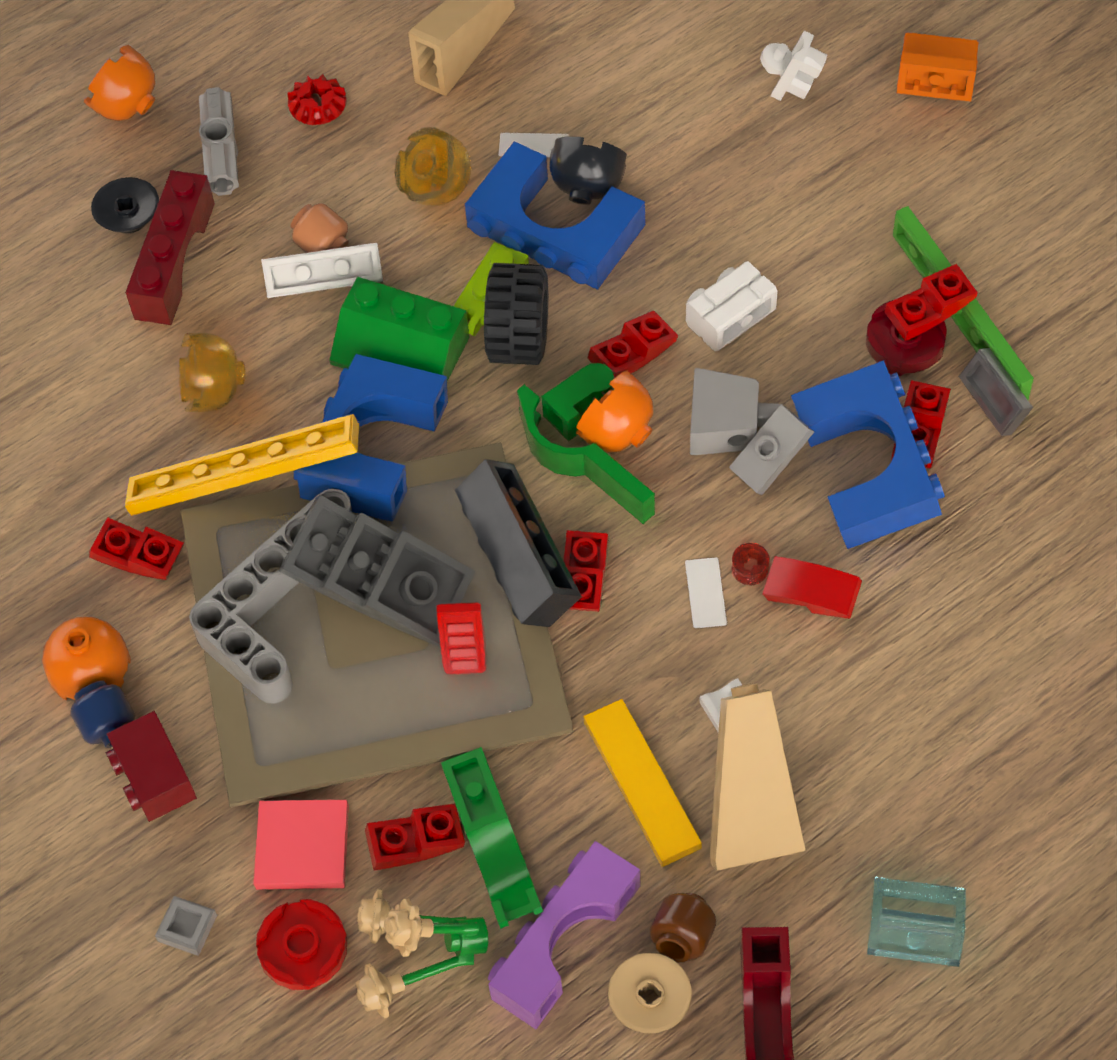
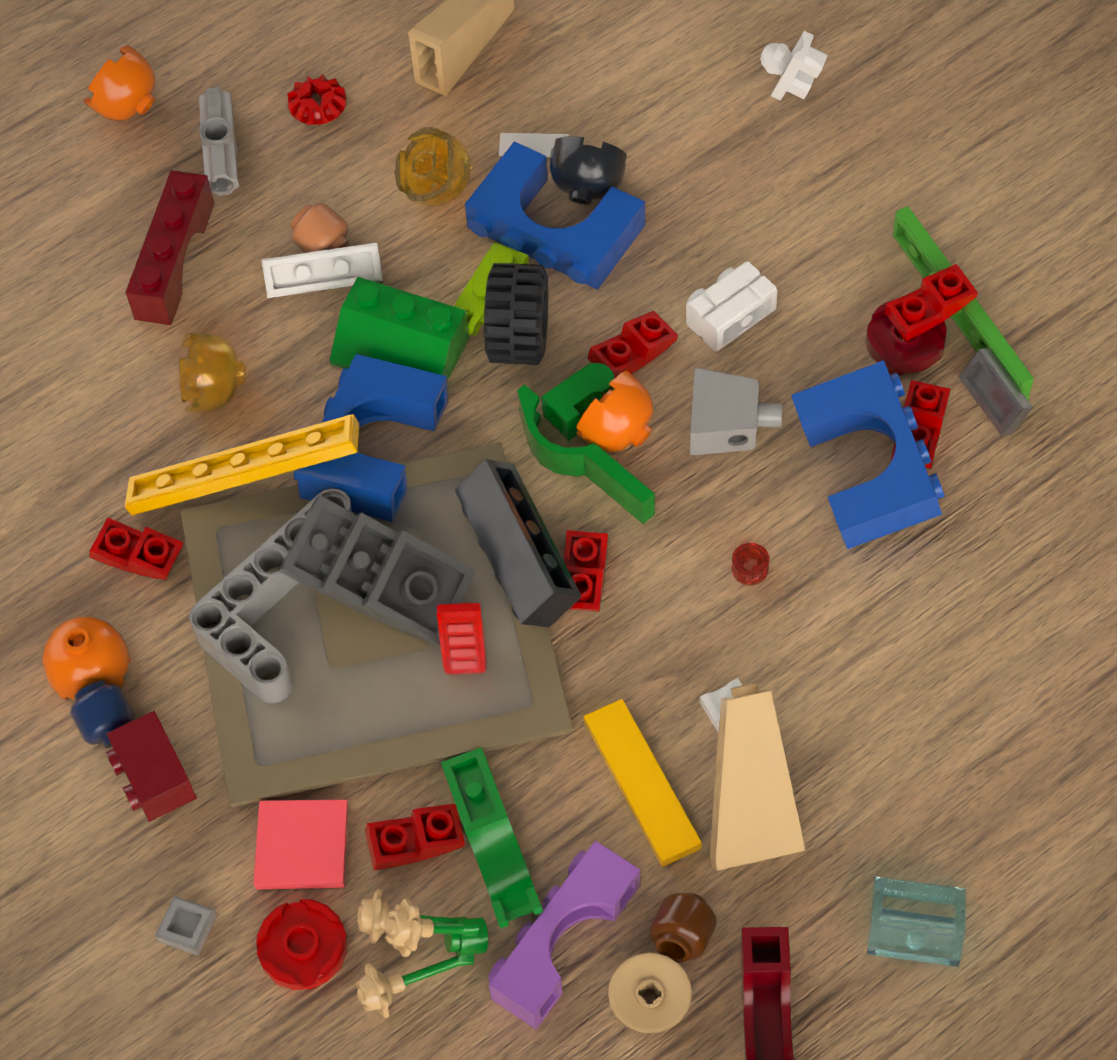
(125, 205): black piece -> none
(705, 593): white sticker -> none
(771, 449): light grey plate -> none
(812, 585): red slope -> none
(938, 67): orange bracket -> none

